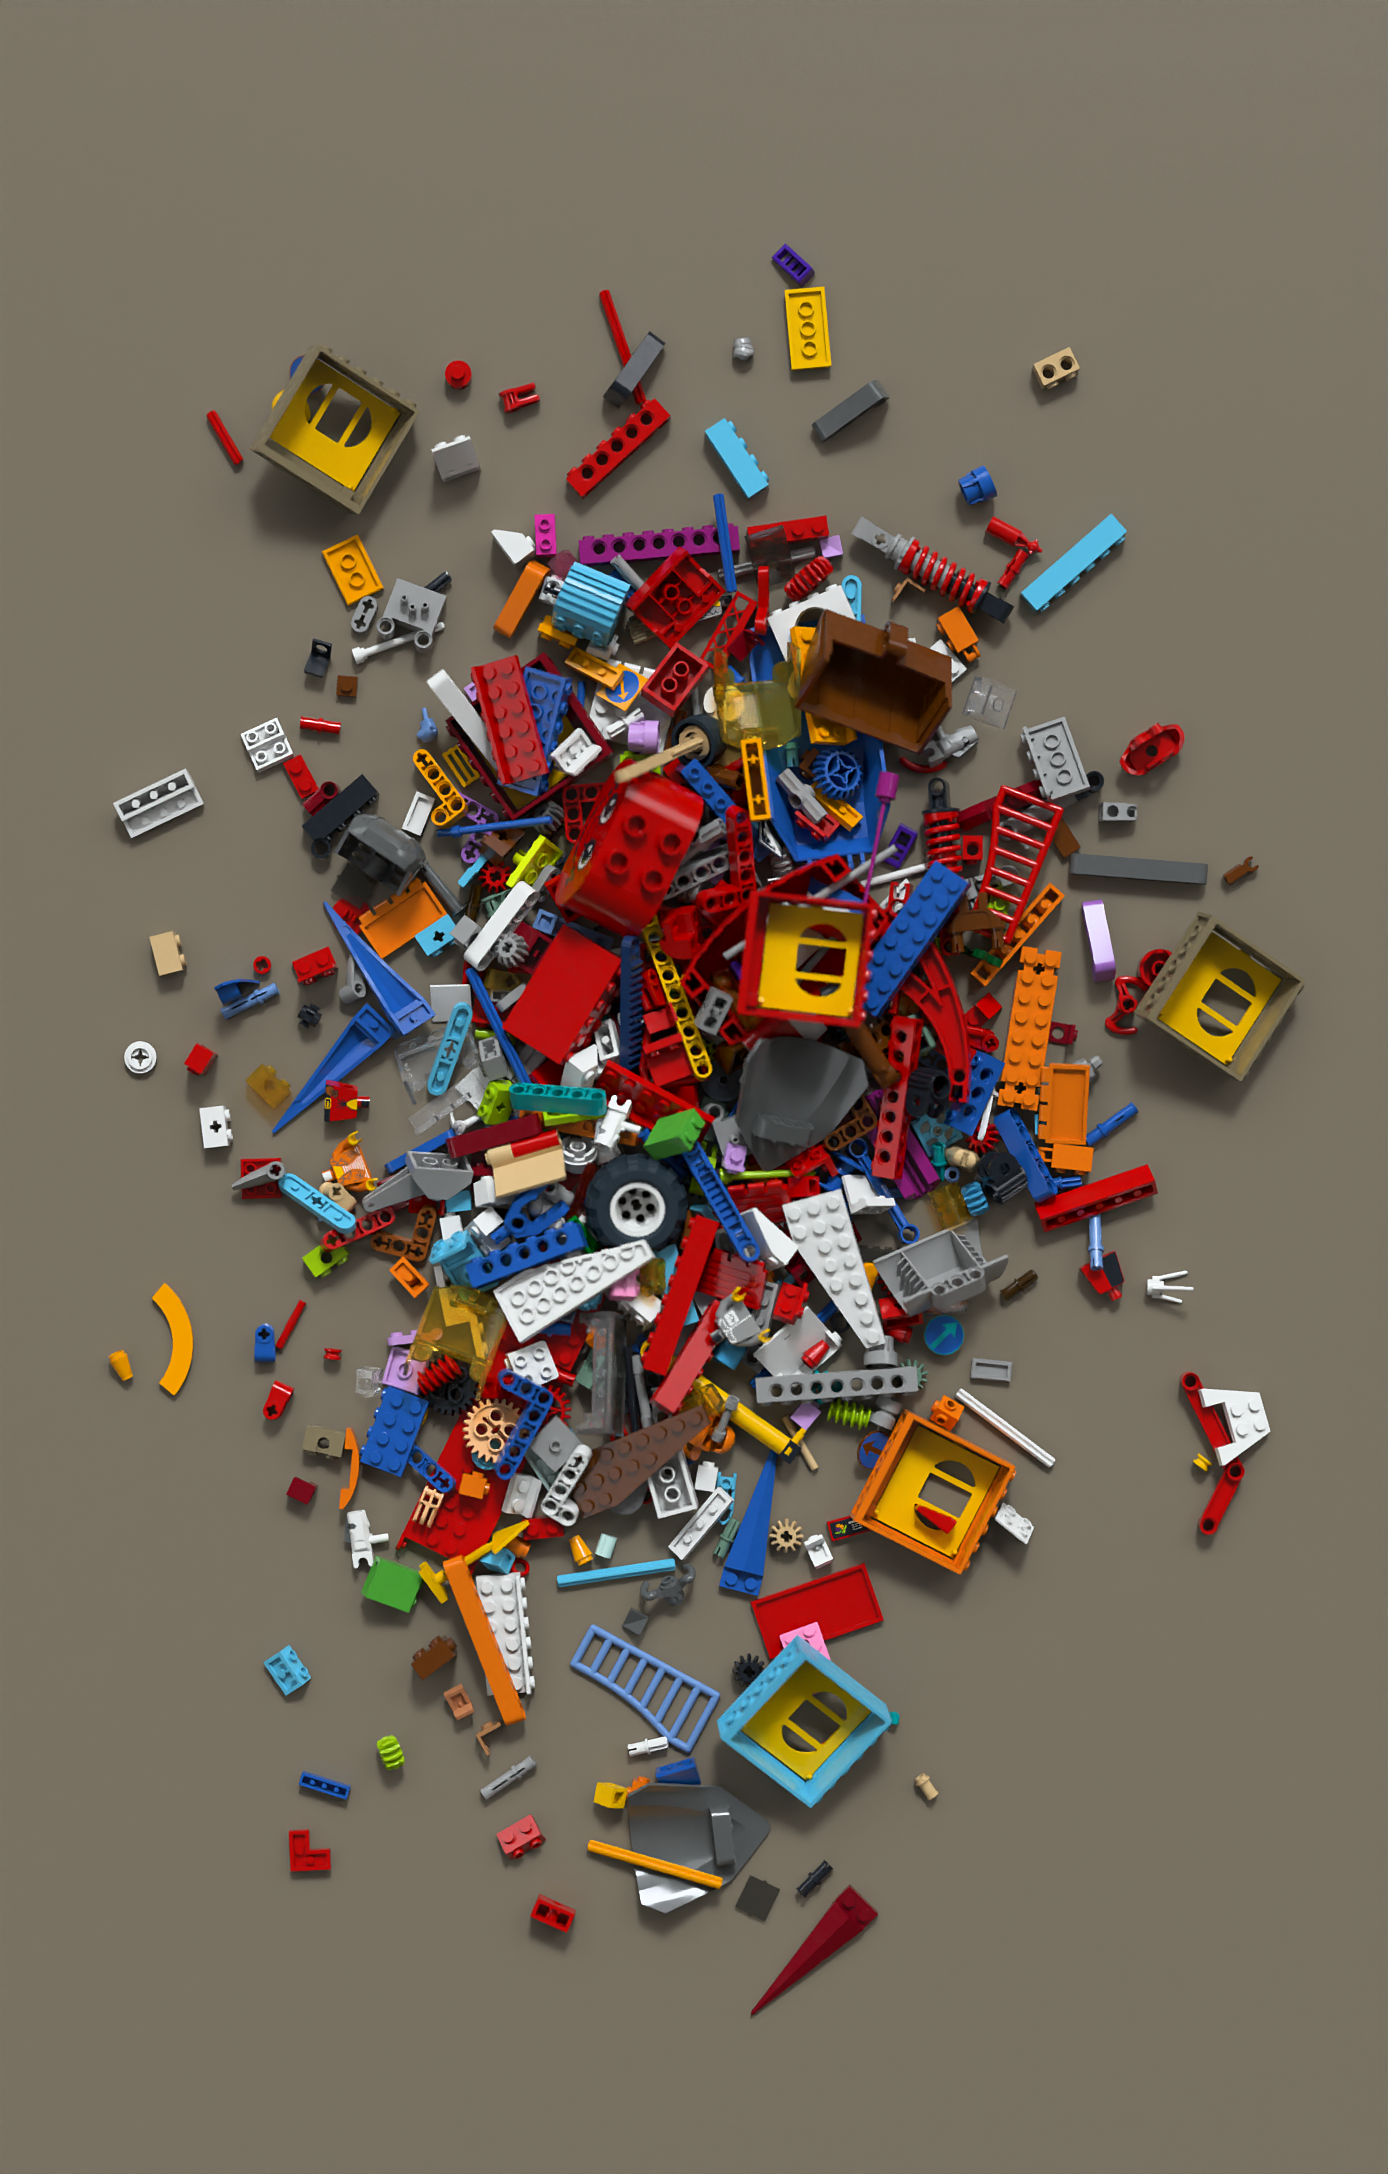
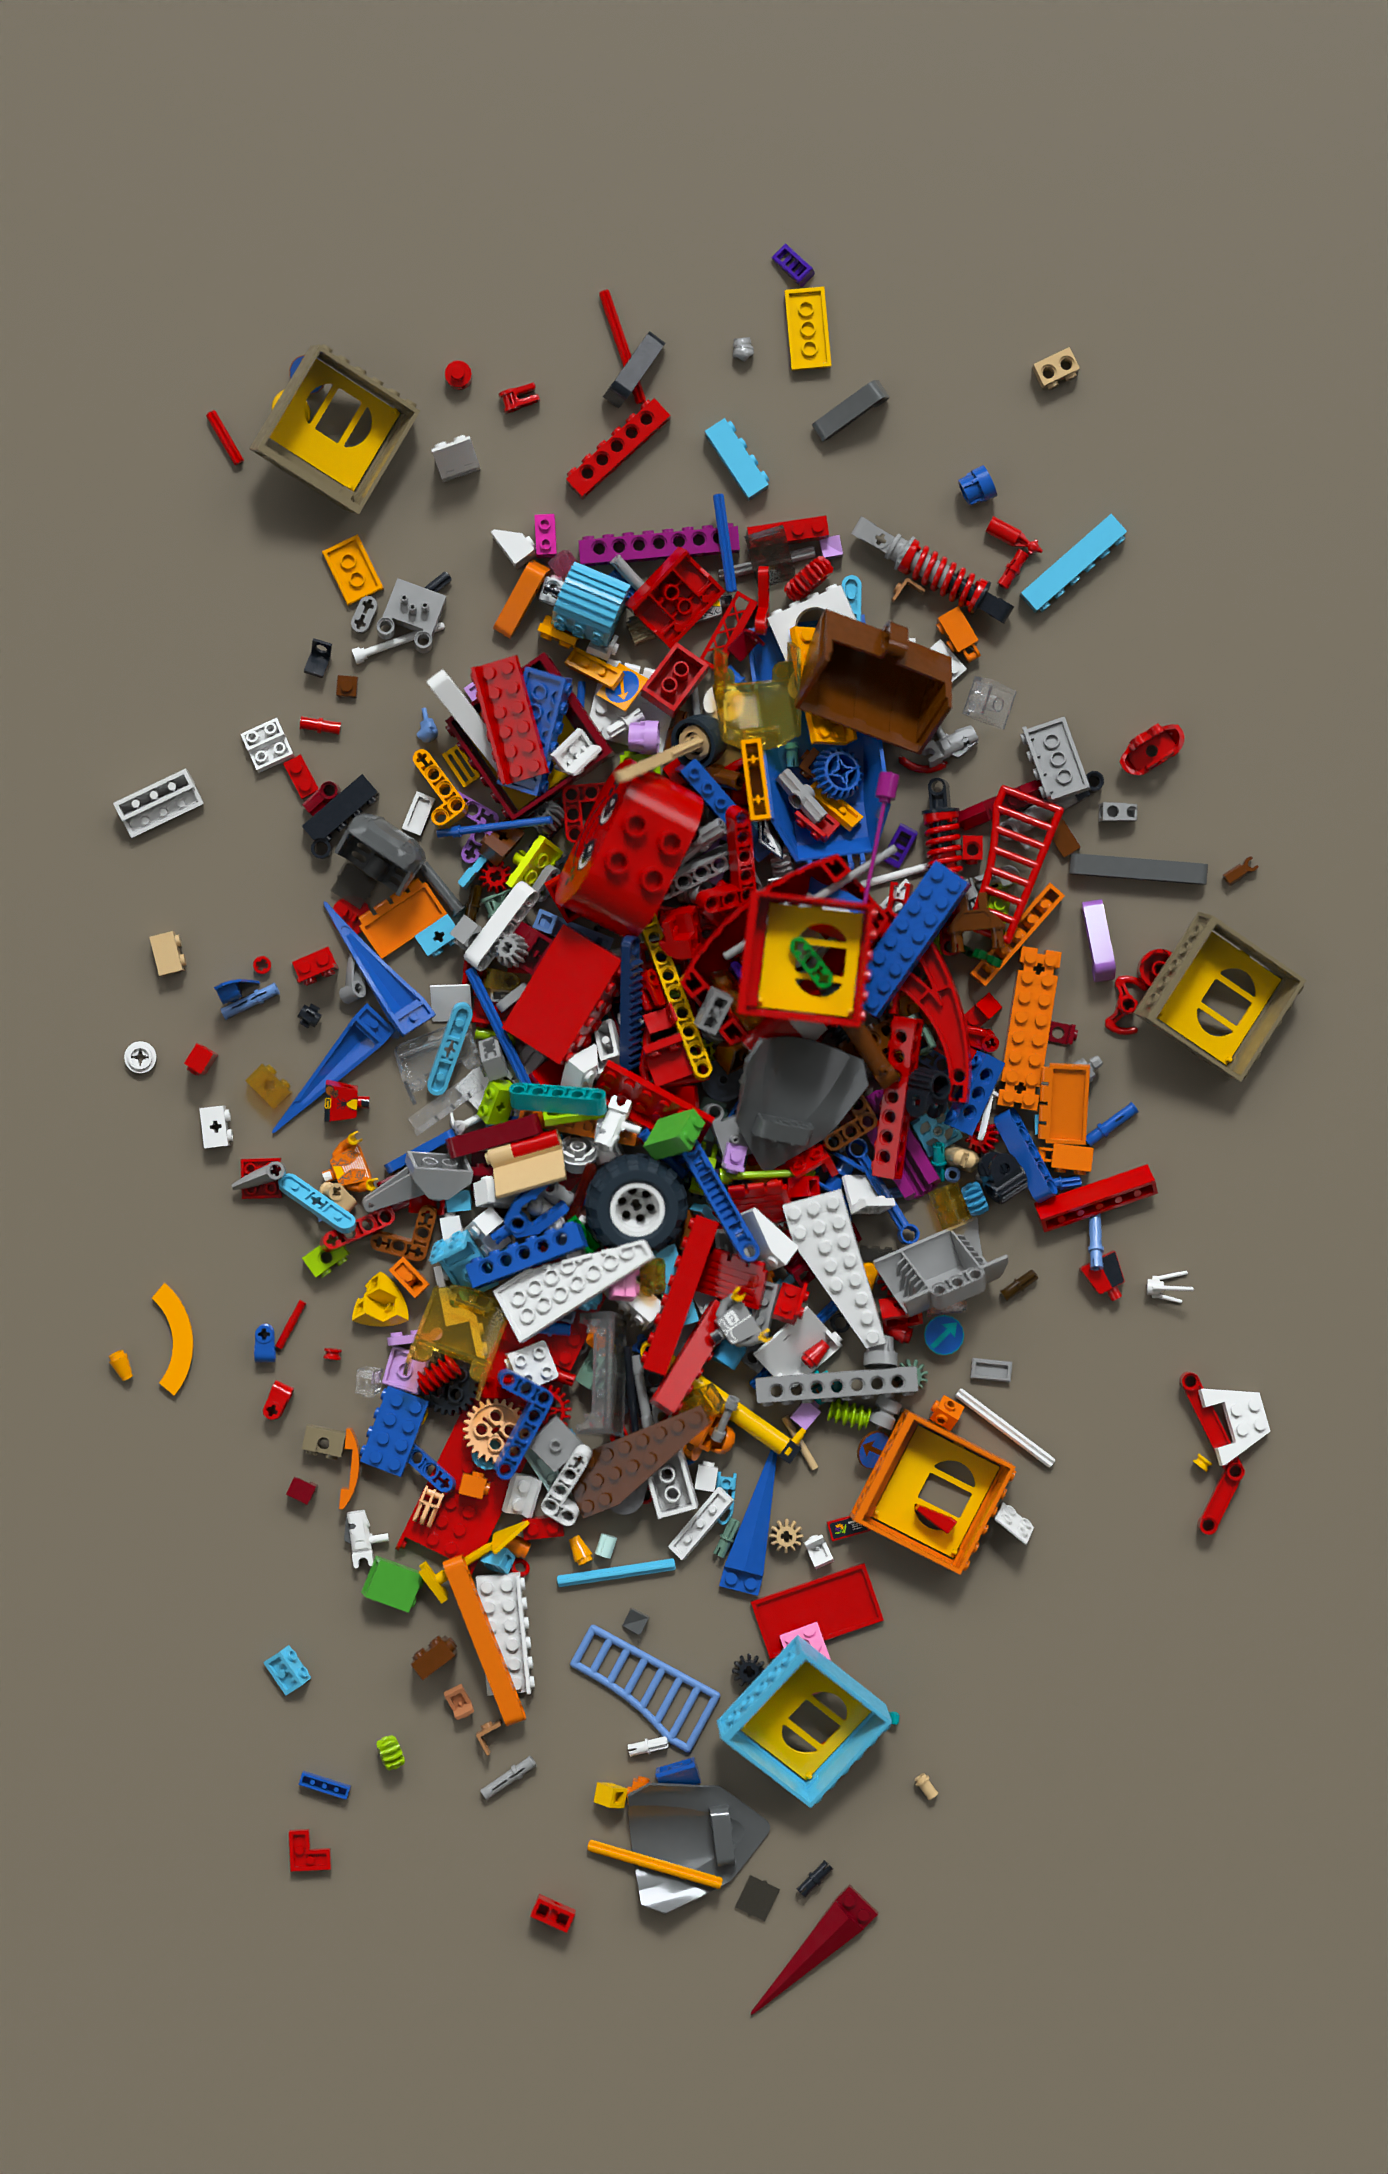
(381, 1304): none -> yellow brick
(521, 1837): bracket -> none
(670, 1587): dark grey piece -> none
(815, 978): none -> green beam

